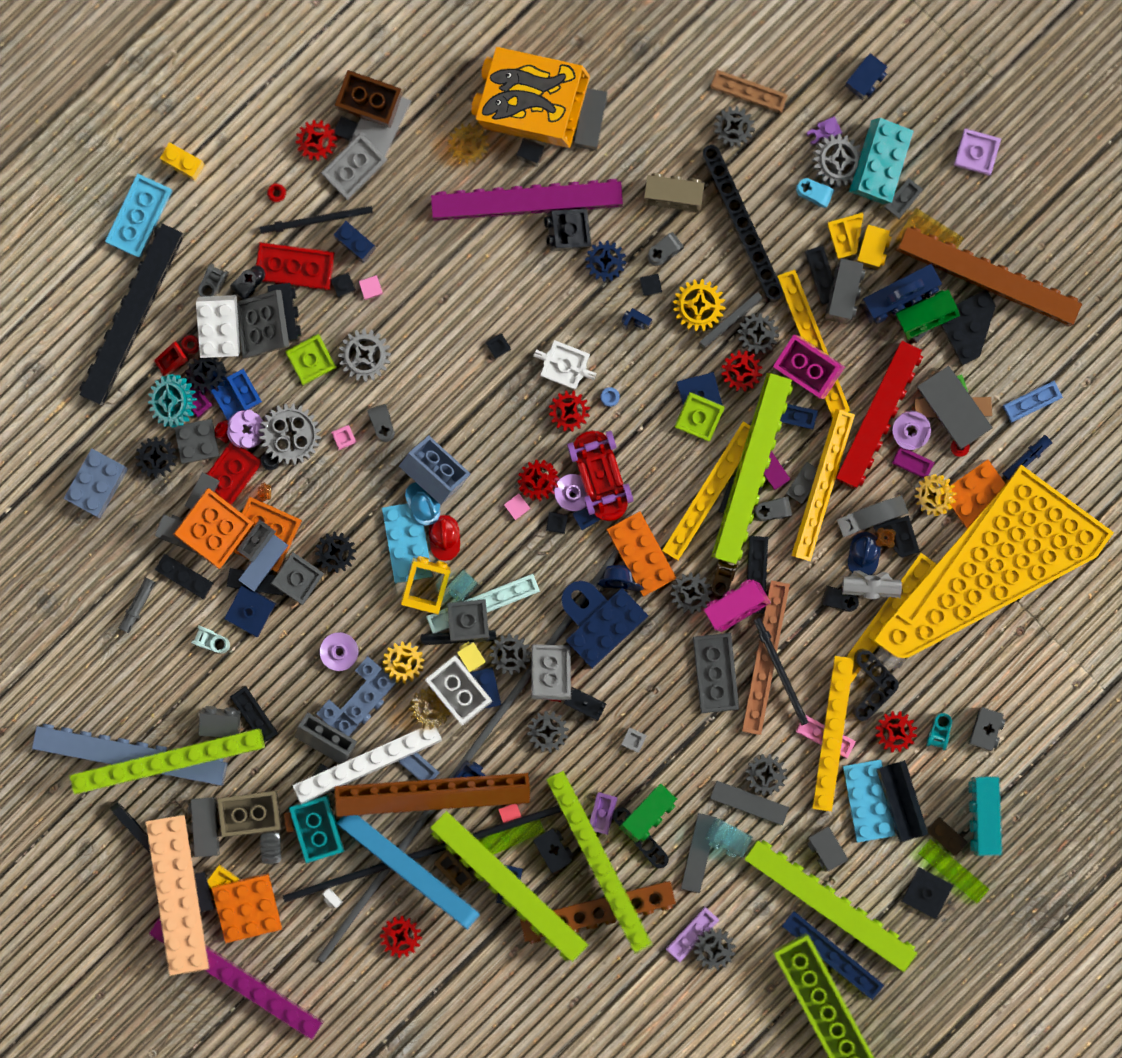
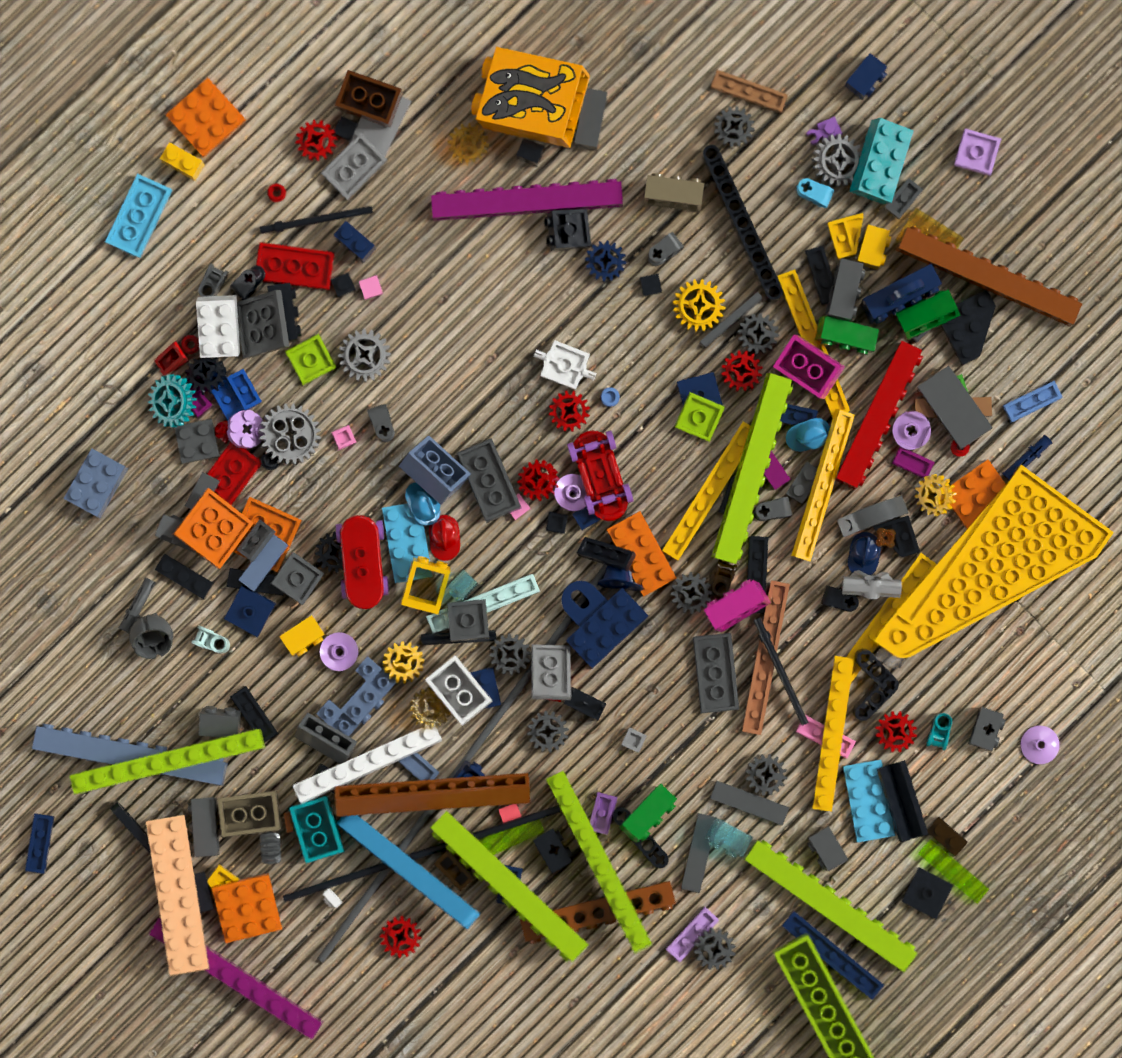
(39, 843): none -> dark blue plate
(131, 315): black brick -> none
(153, 642): none -> dark grey piece
(156, 466): black gear -> none
(205, 117): none -> orange plate
(264, 492): clear orange plate -> none
(302, 636): none -> yellow brick
(362, 562): none -> red piece
(471, 656): light yellow brick -> none
(489, 480): none -> dark grey tile
(498, 346): black tile -> none
(606, 554): none -> black plate
(640, 320): dark blue bracket -> none
(807, 435): none -> dark azure piece
(846, 335): none -> green brick
(986, 816): teal brick -> none
(1030, 747): none -> lavender dish

